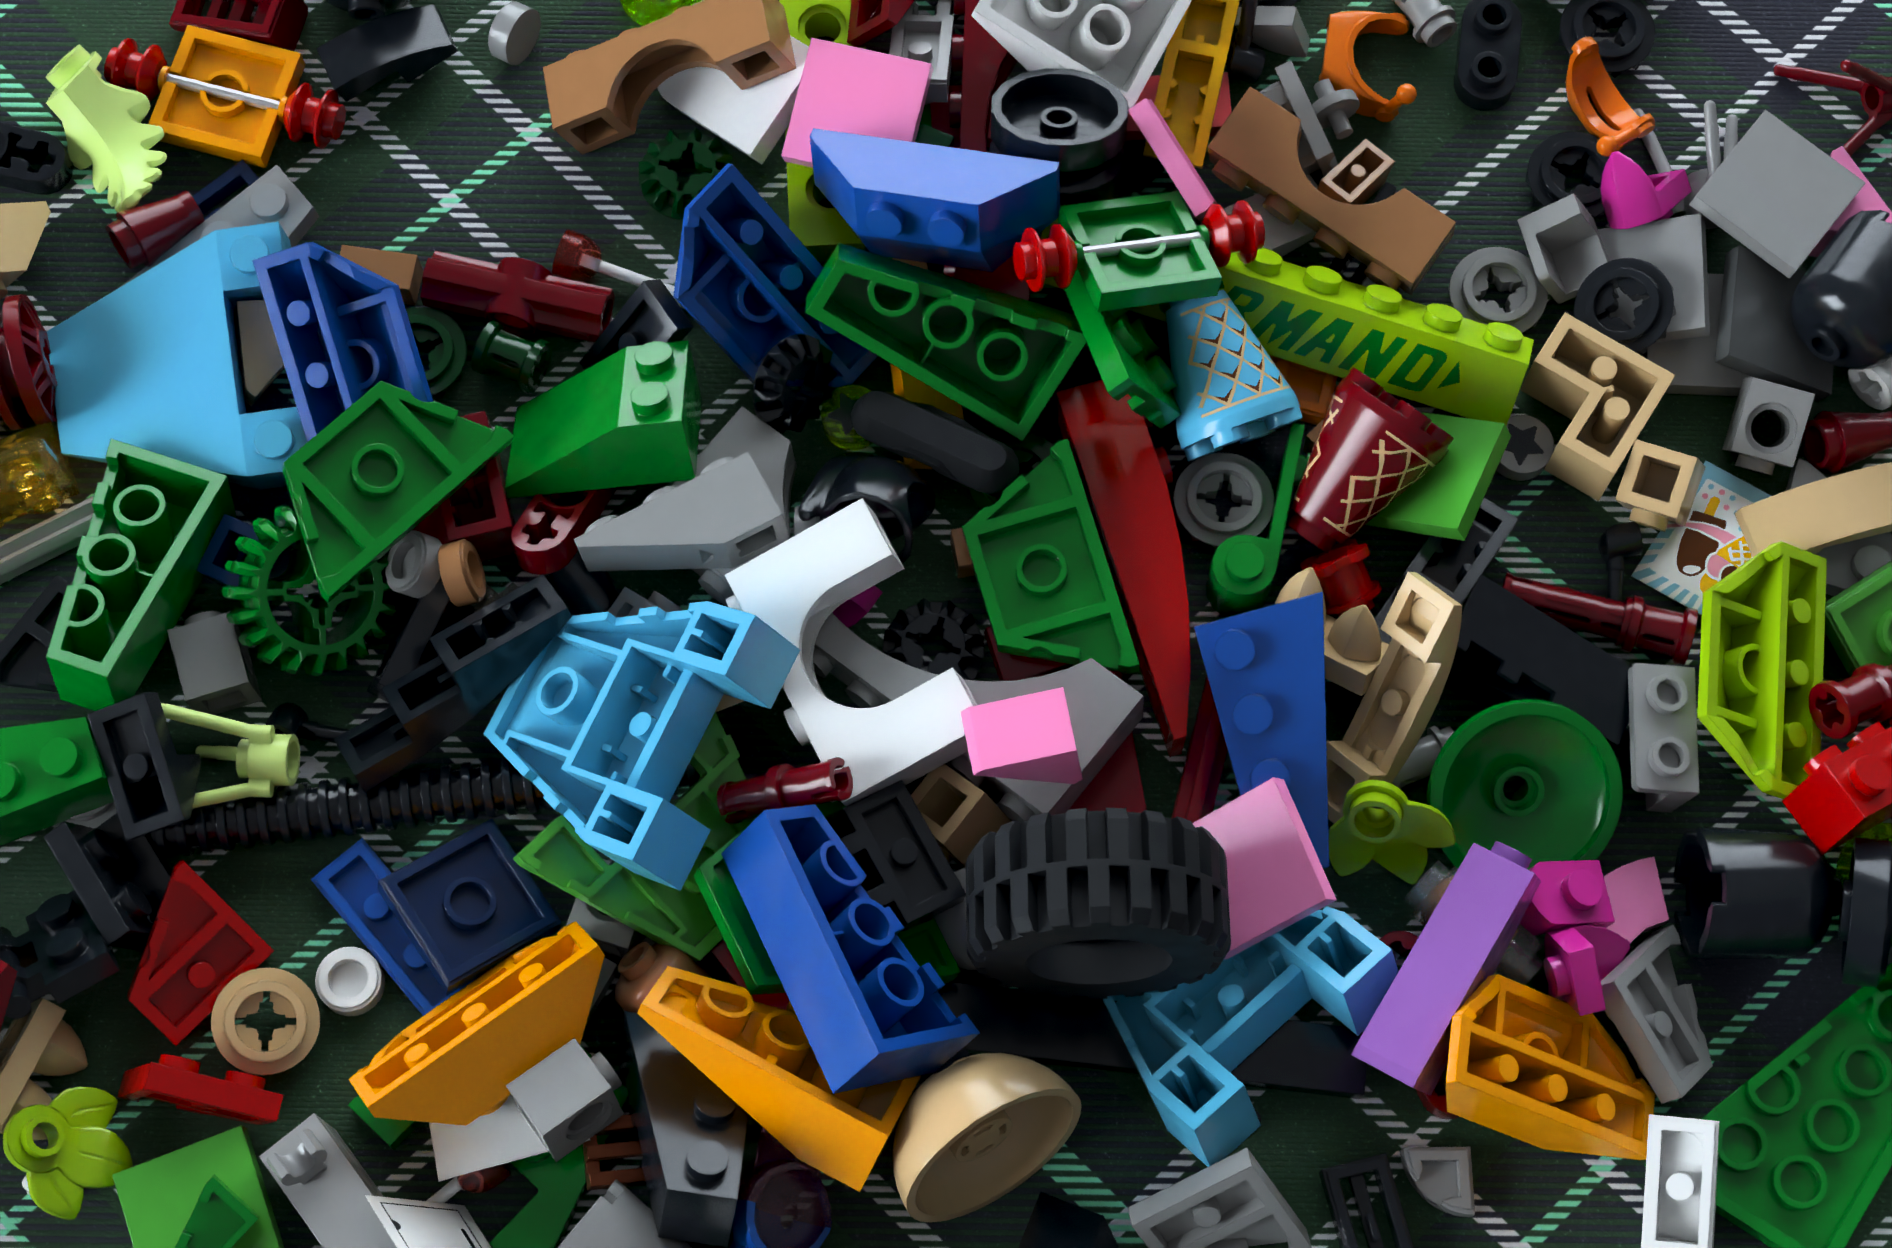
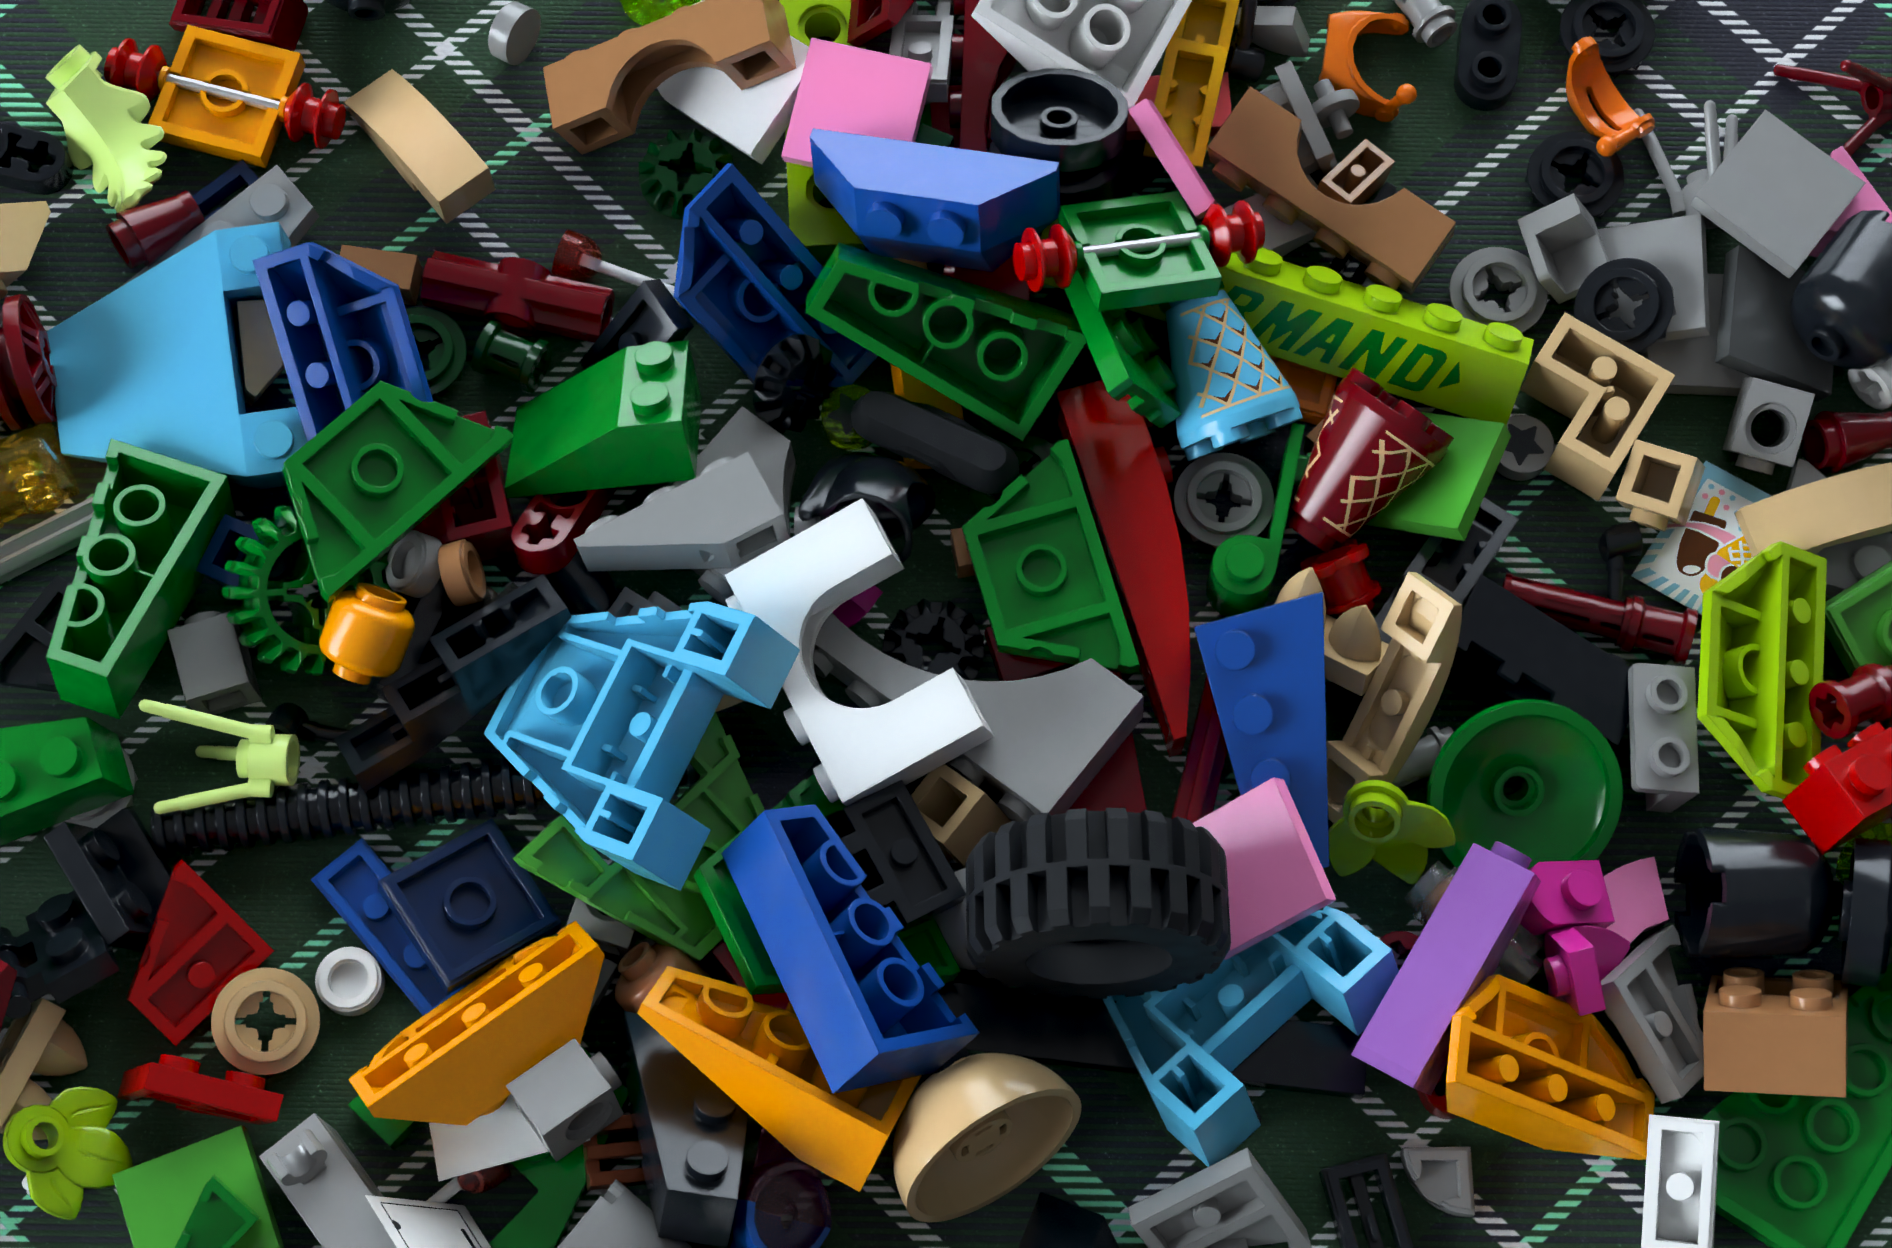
(141, 765): black slope -> none
(367, 633): none -> light orange head
(399, 42): black slope -> none
(421, 145): none -> tan slope
(784, 788): dark red pin -> none
(1023, 738): bright pink slope -> none
(1638, 198): dark pink plate -> none
(1776, 1033): none -> medium nougat slope

